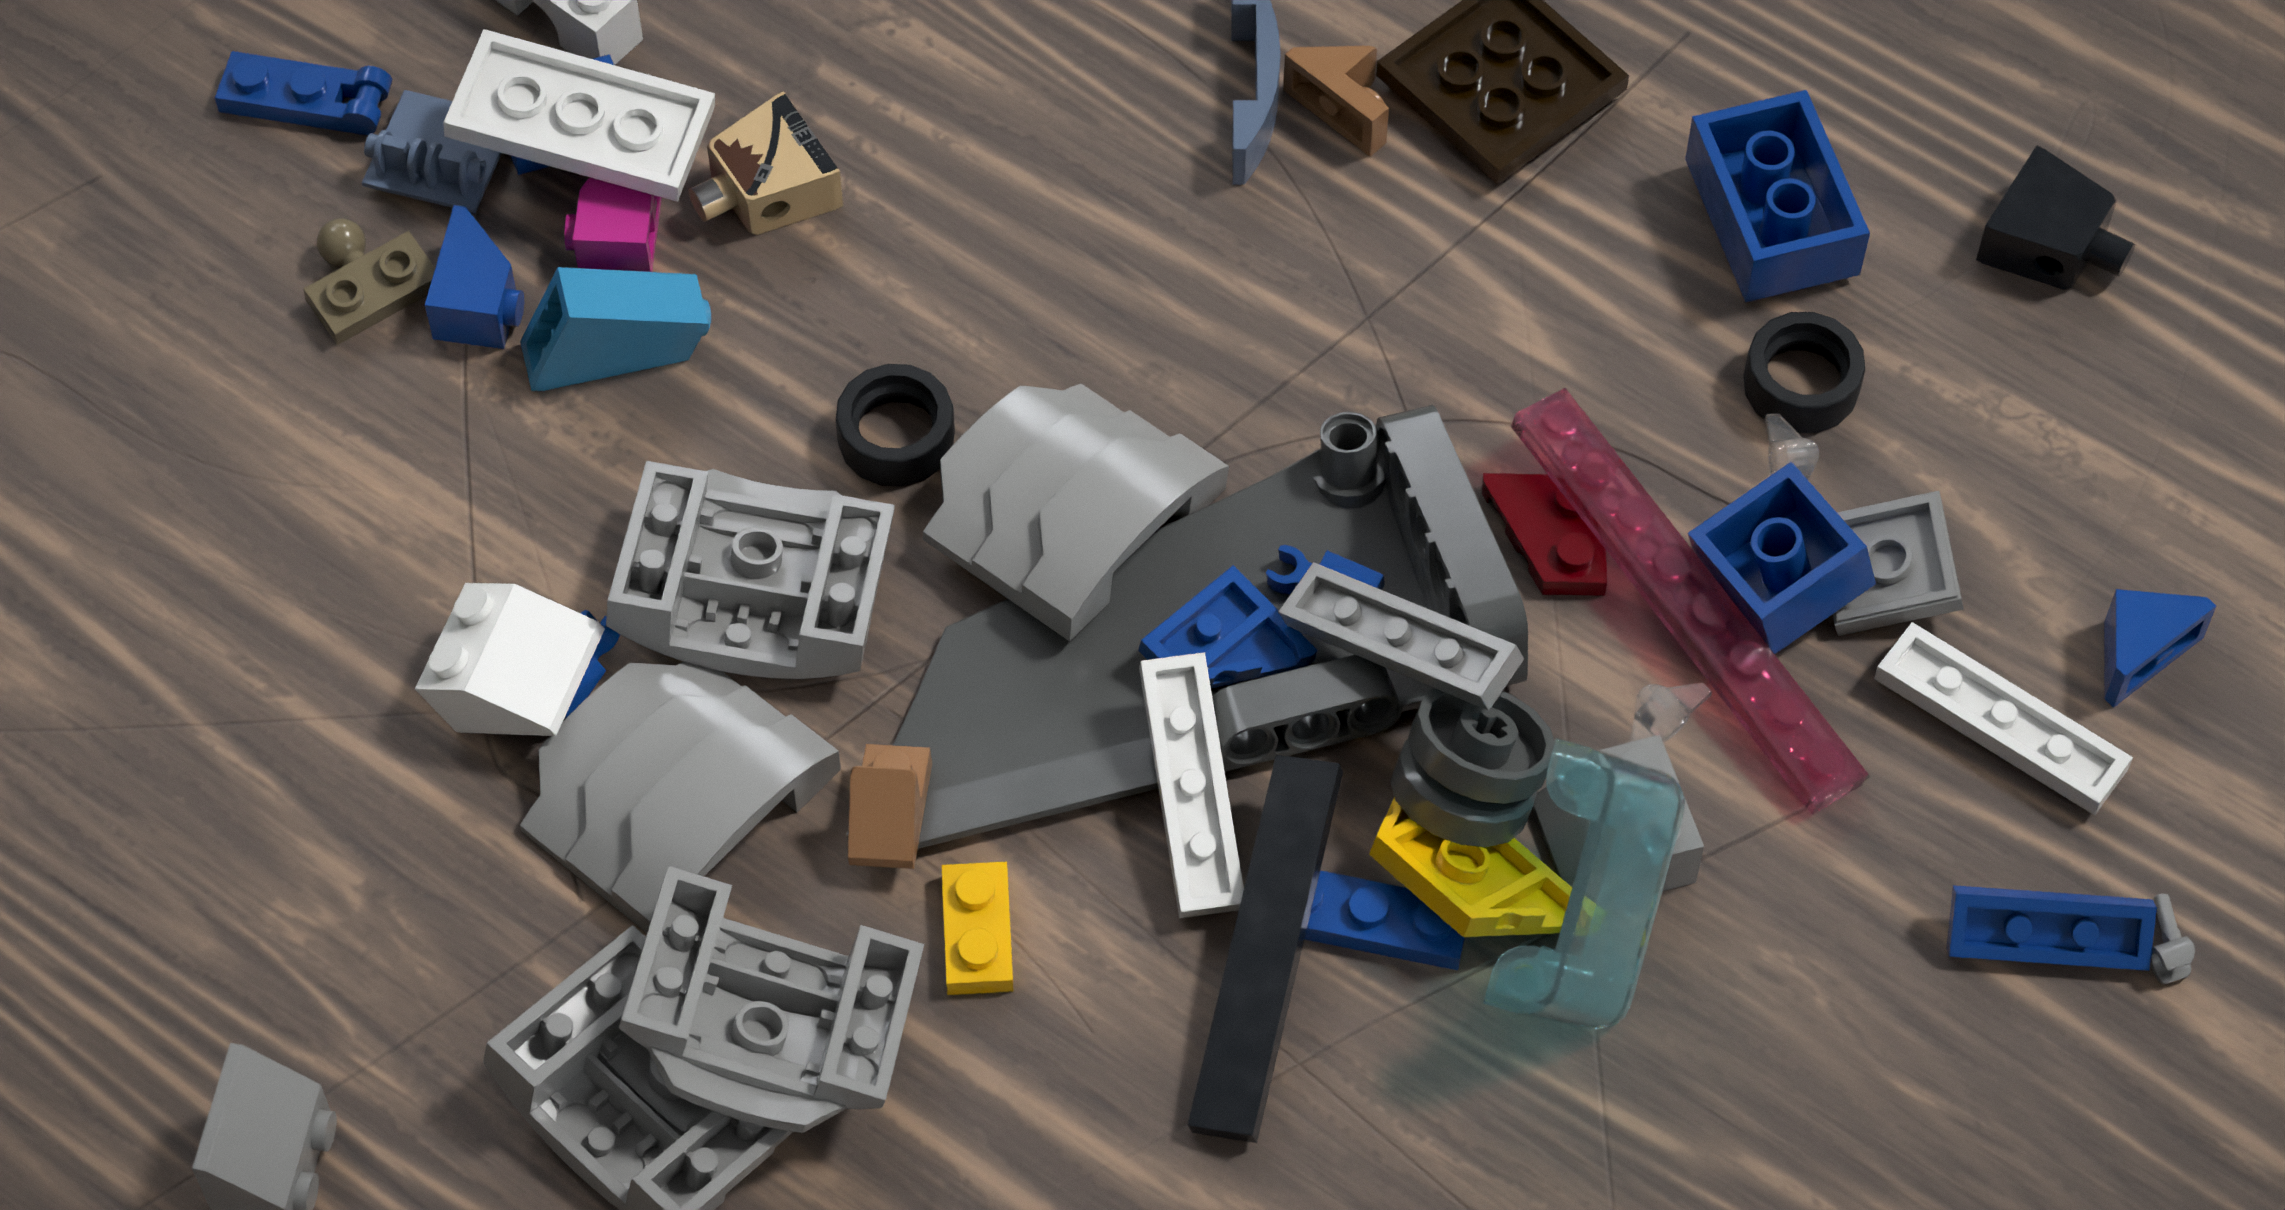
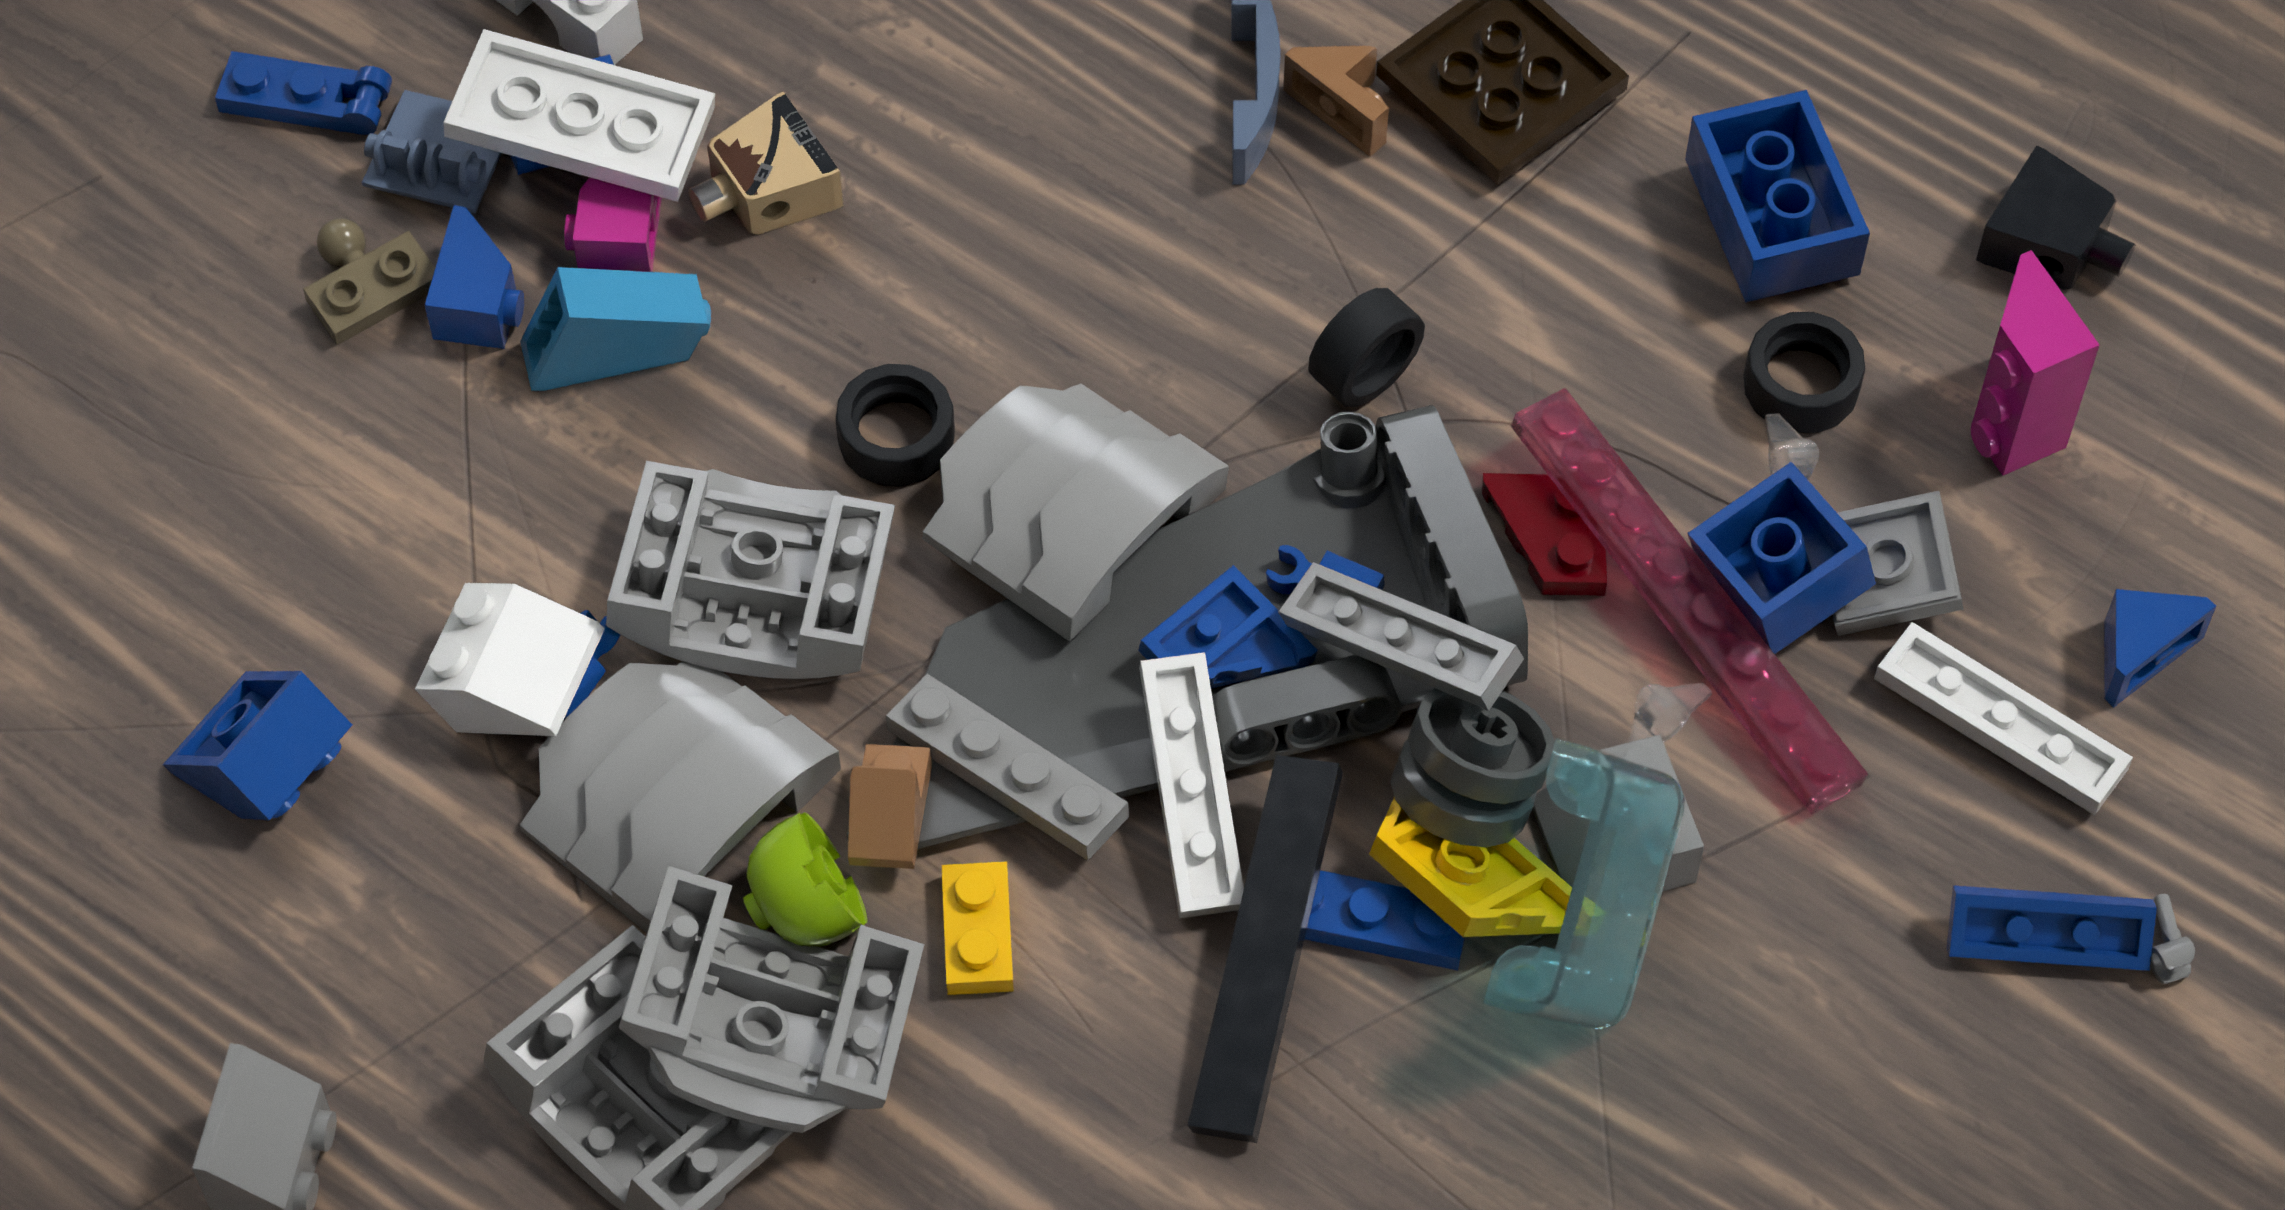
(261, 744): none -> blue slope
(801, 886): none -> lime cylinder
(1008, 766): none -> light grey plate
(1366, 347): none -> black tyre
(2033, 373): none -> dark pink slope

